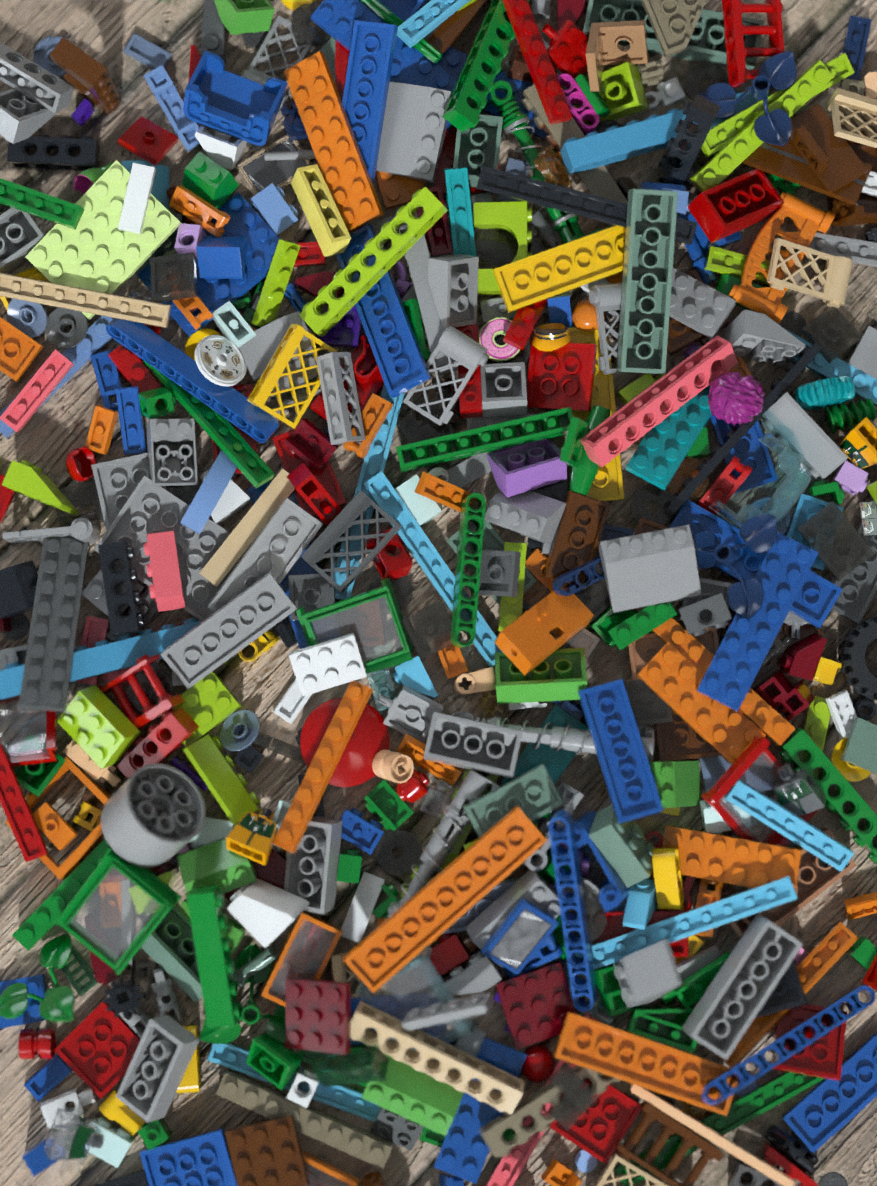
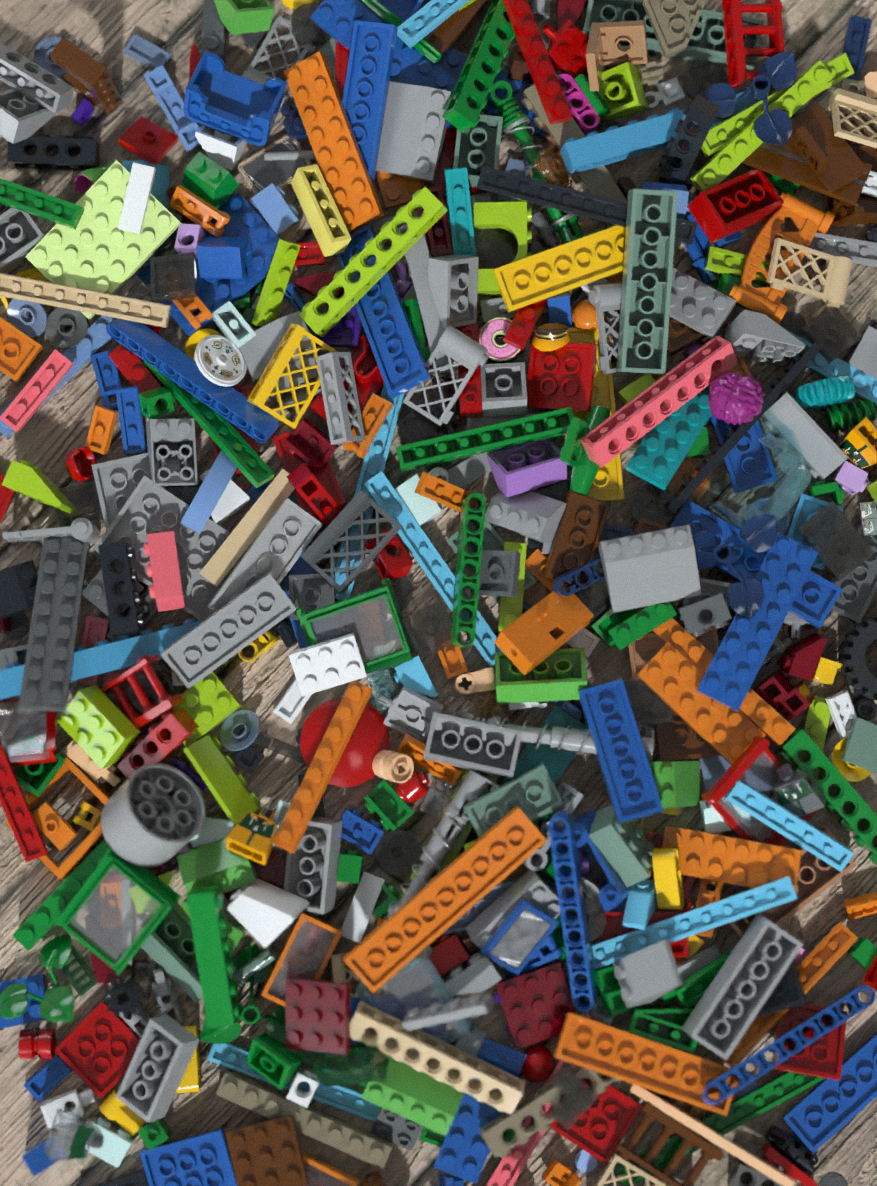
(725, 484): red plate -> none

